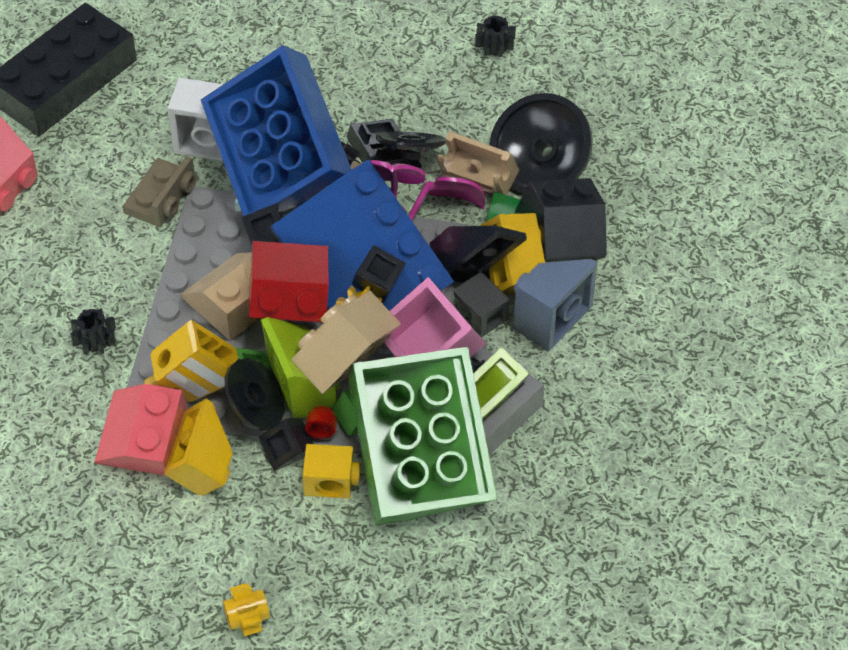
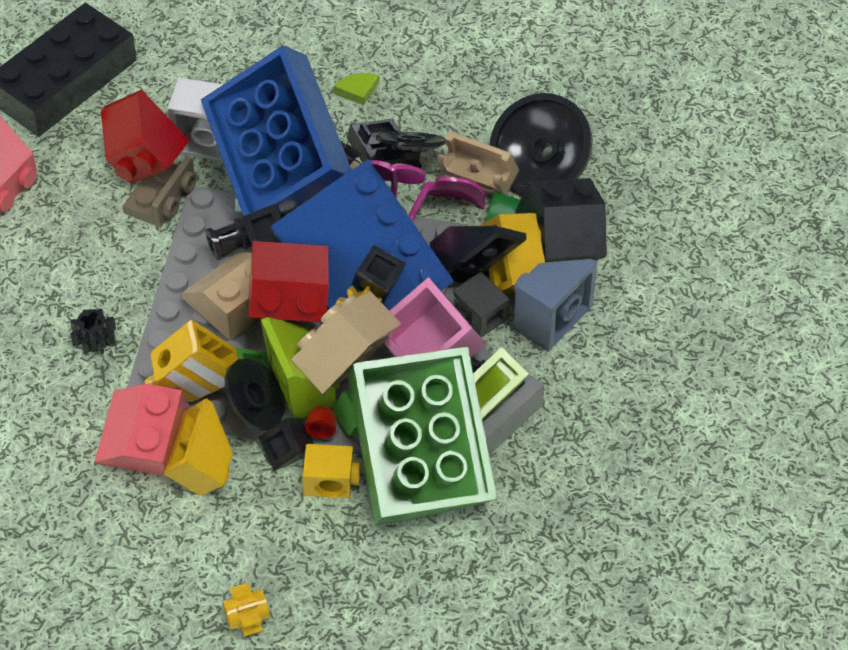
(139, 137): none -> red slope
(227, 238): none -> black bush
(357, 86): none -> lime tile
(495, 36): black gear -> none

